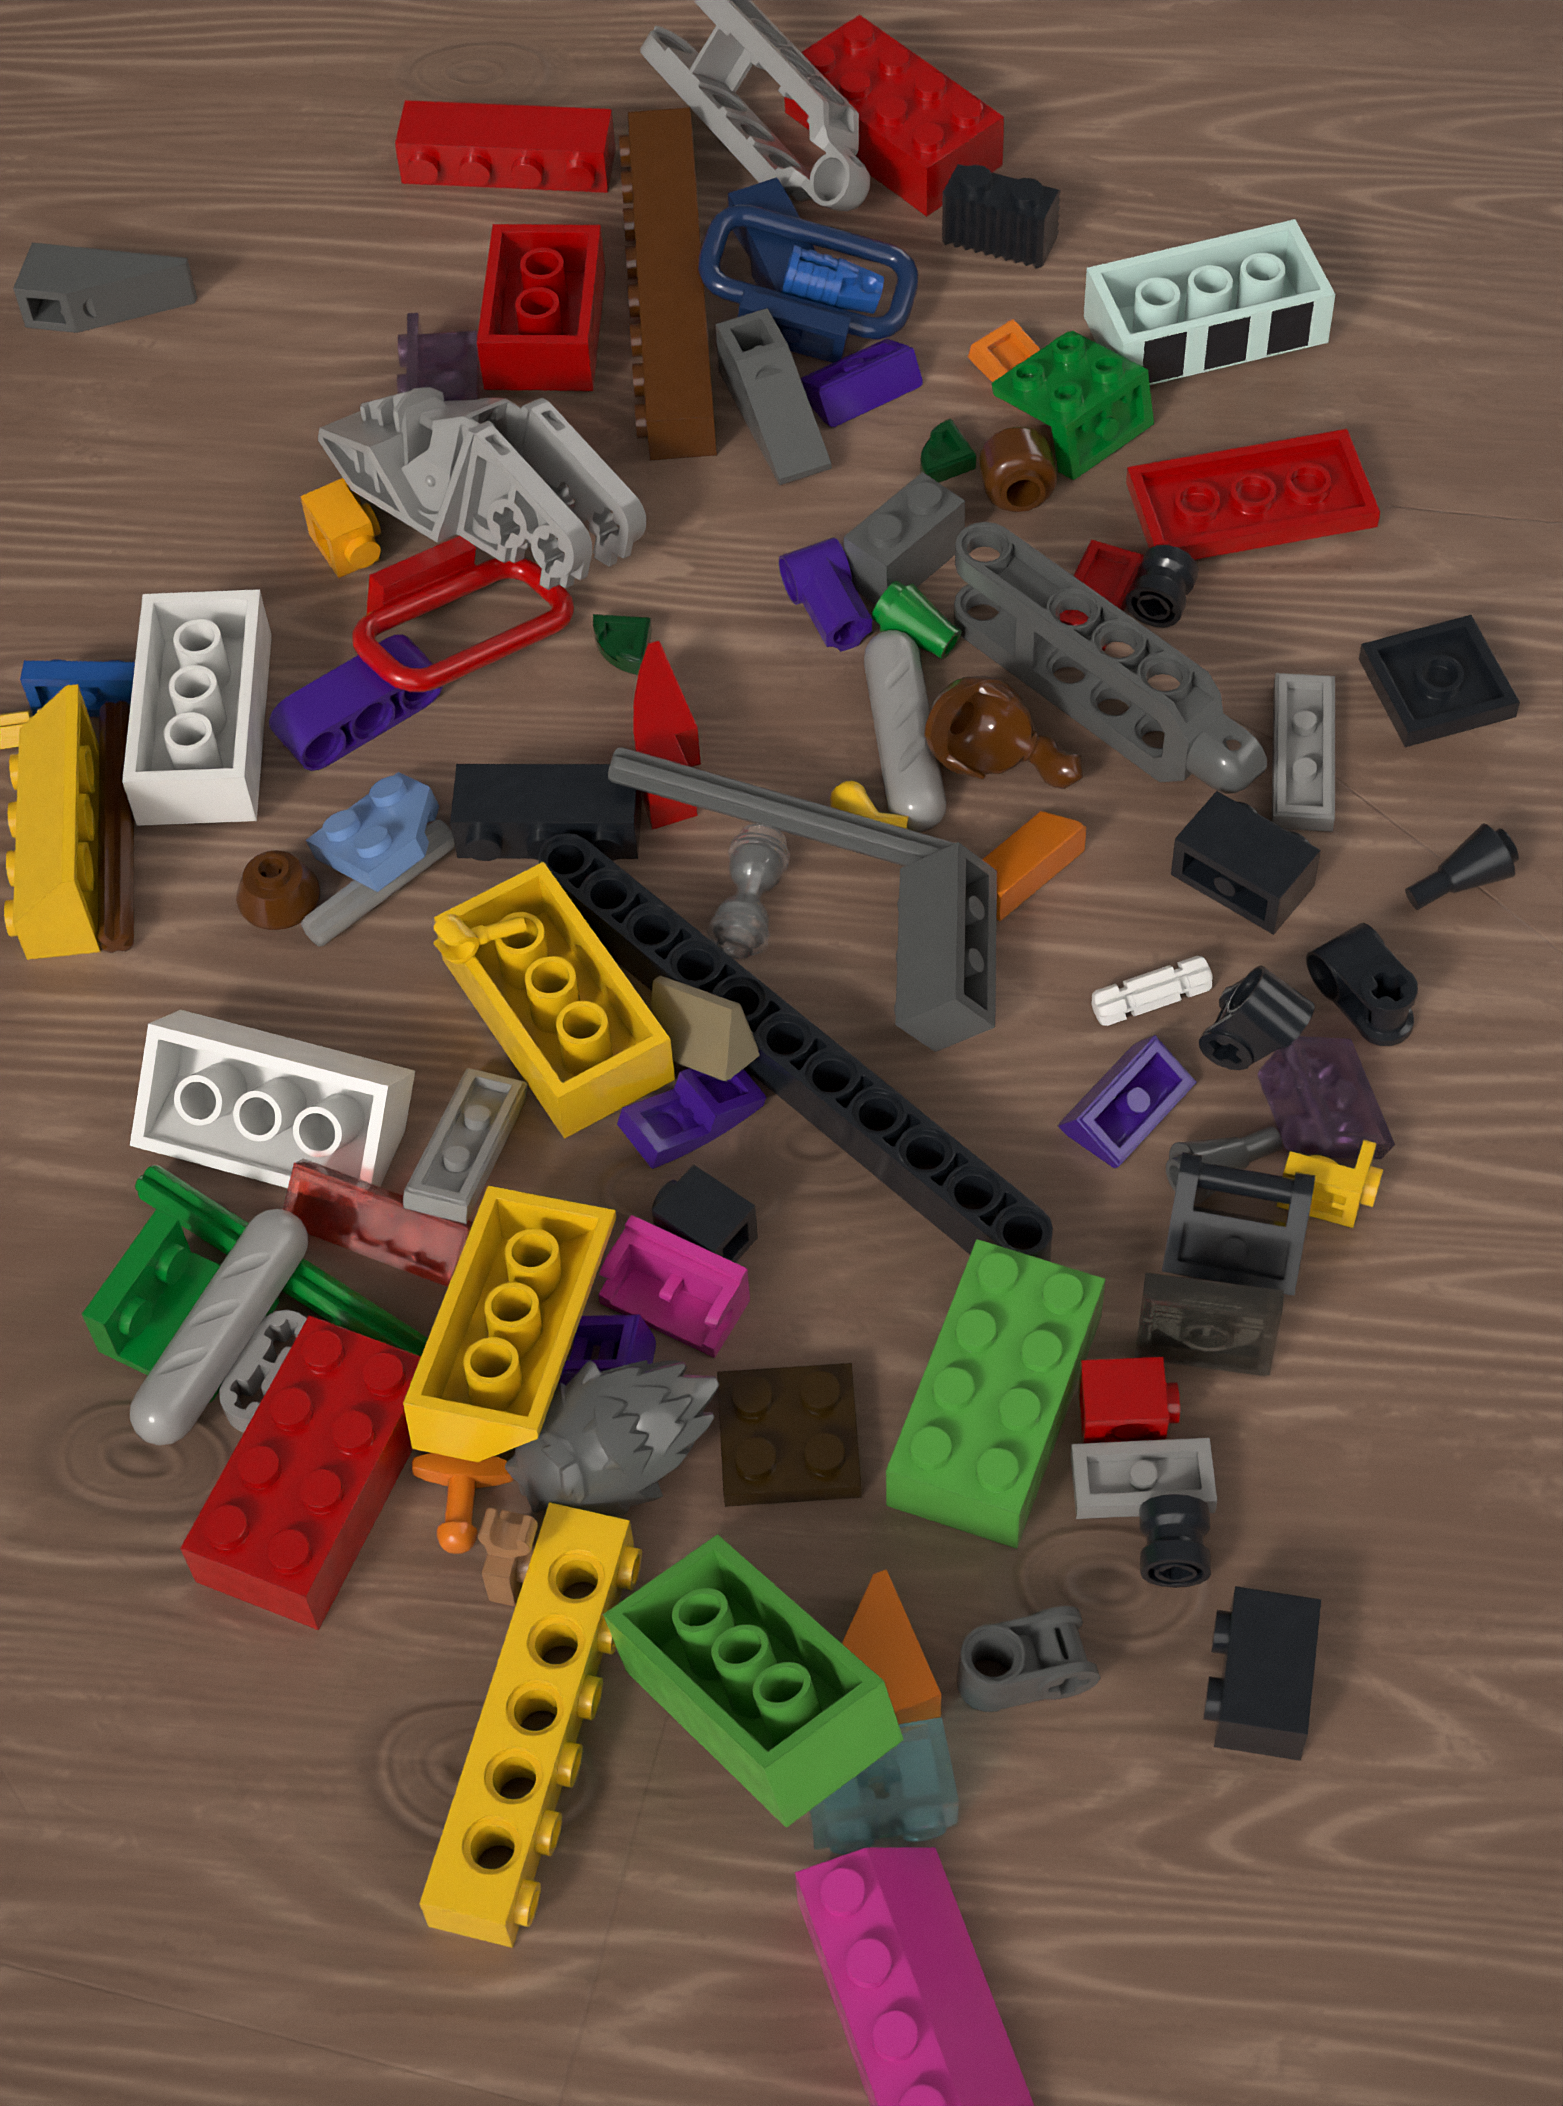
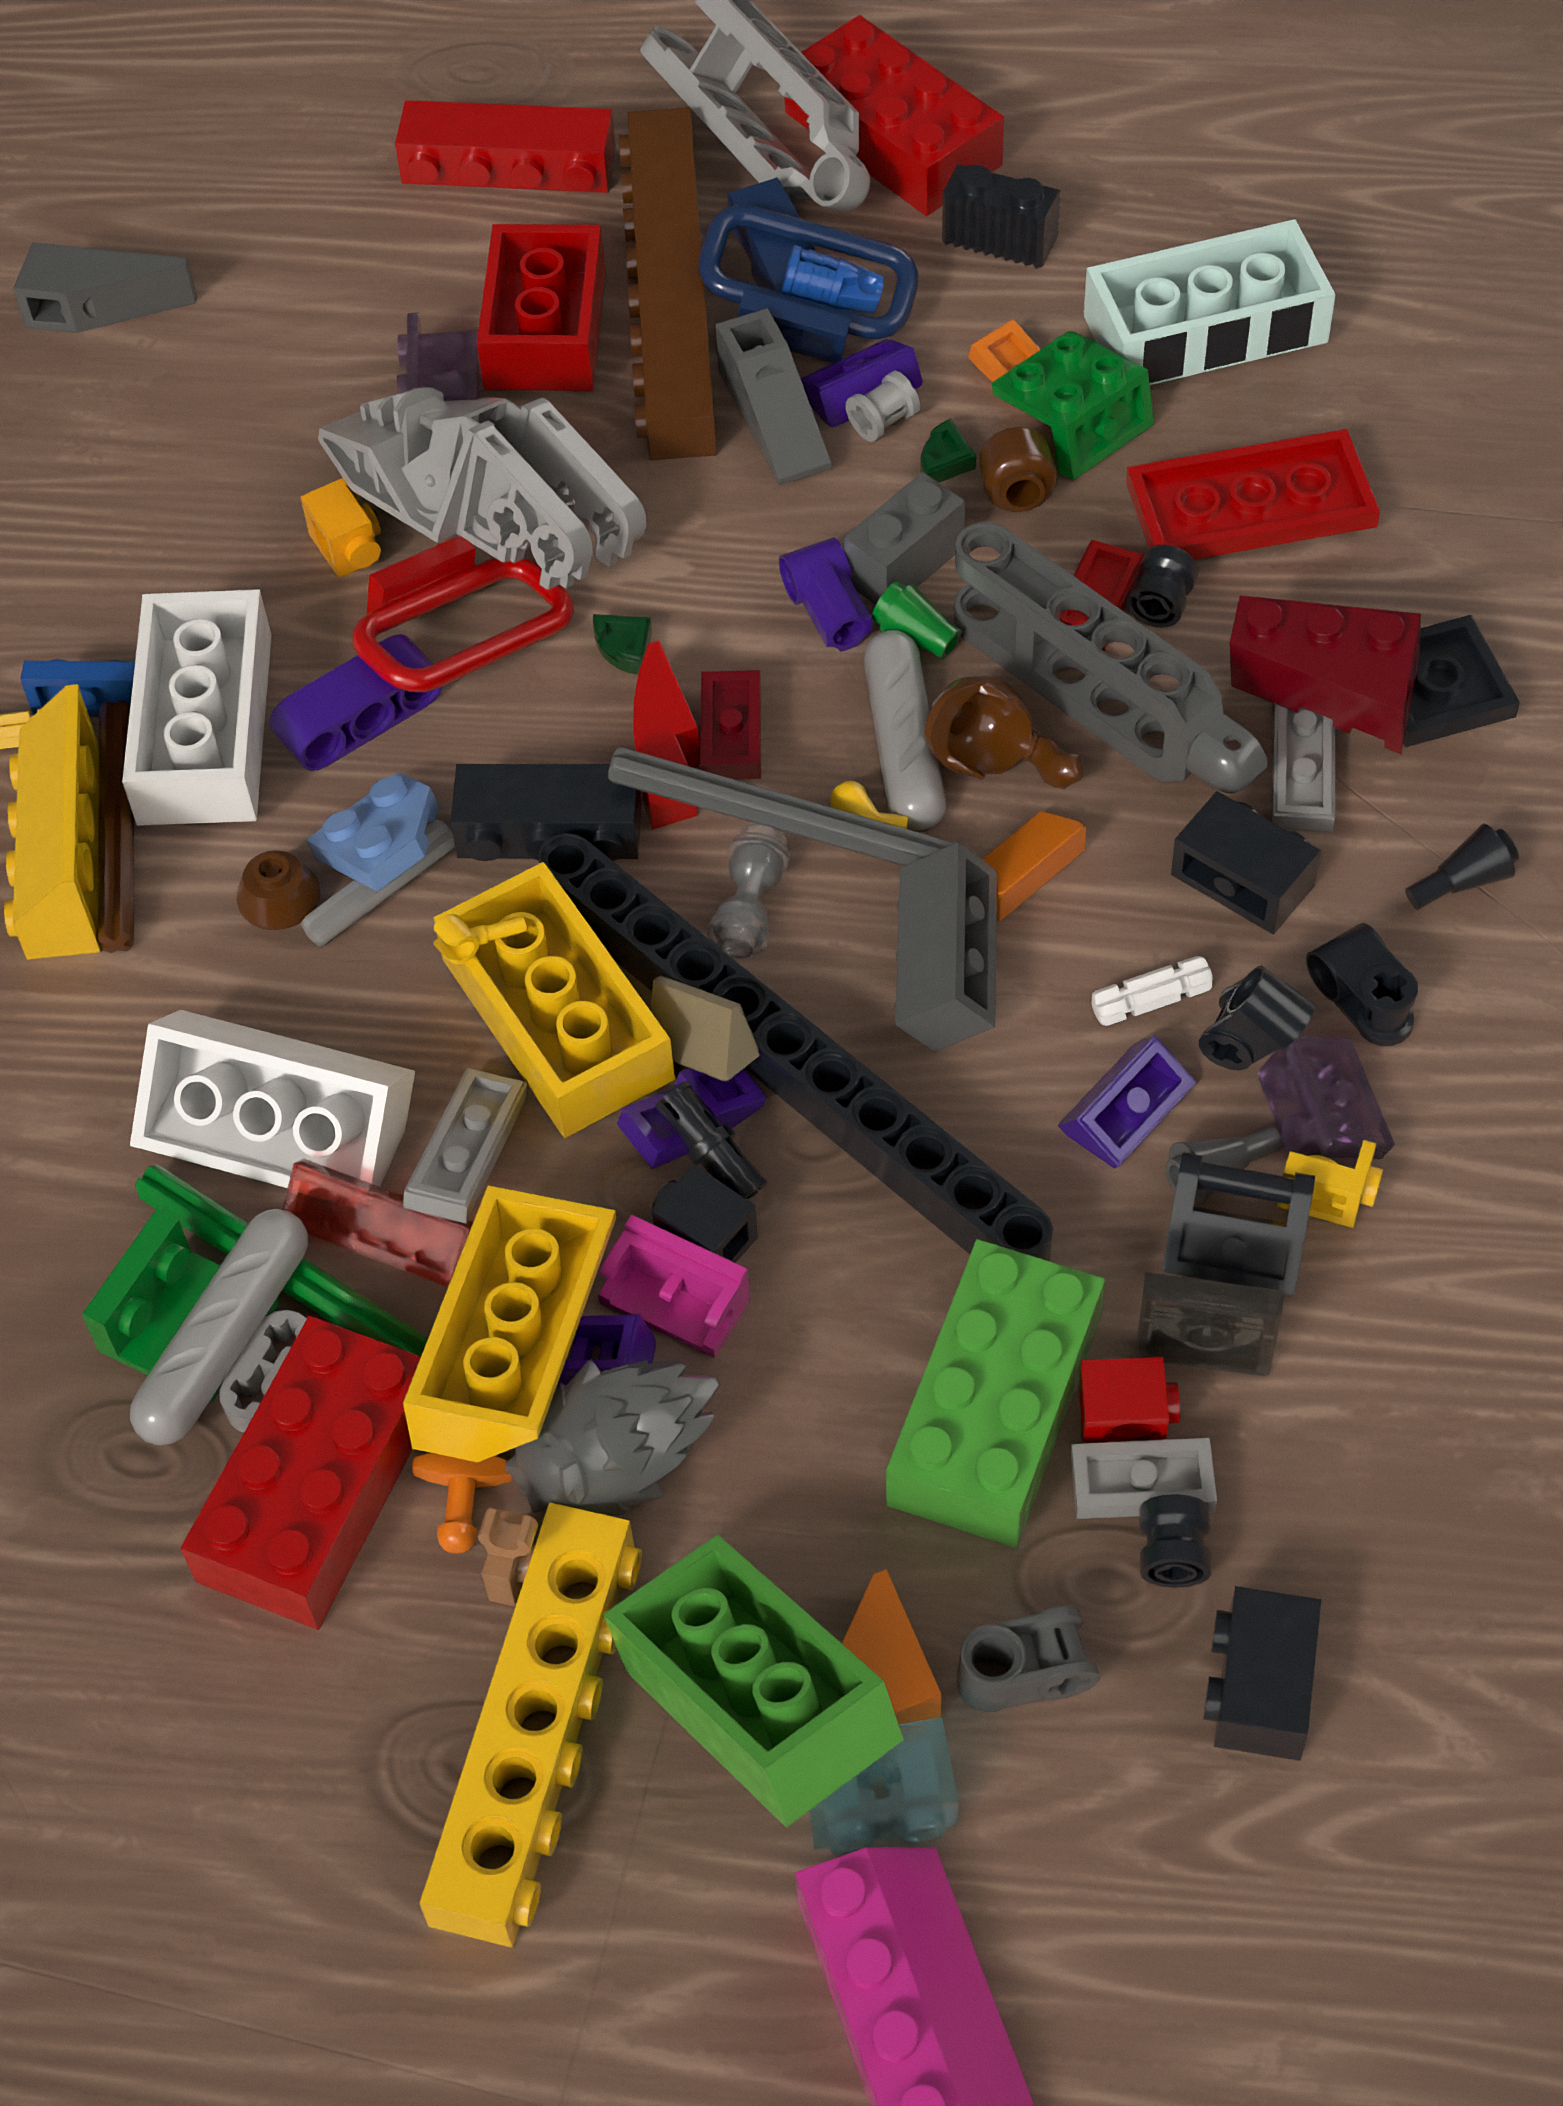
(710, 1141): none -> black pin
(731, 723): none -> dark red plate
(788, 1435): dark brown plate -> none
(882, 406): none -> light grey bush
(1329, 660): none -> dark red wedge

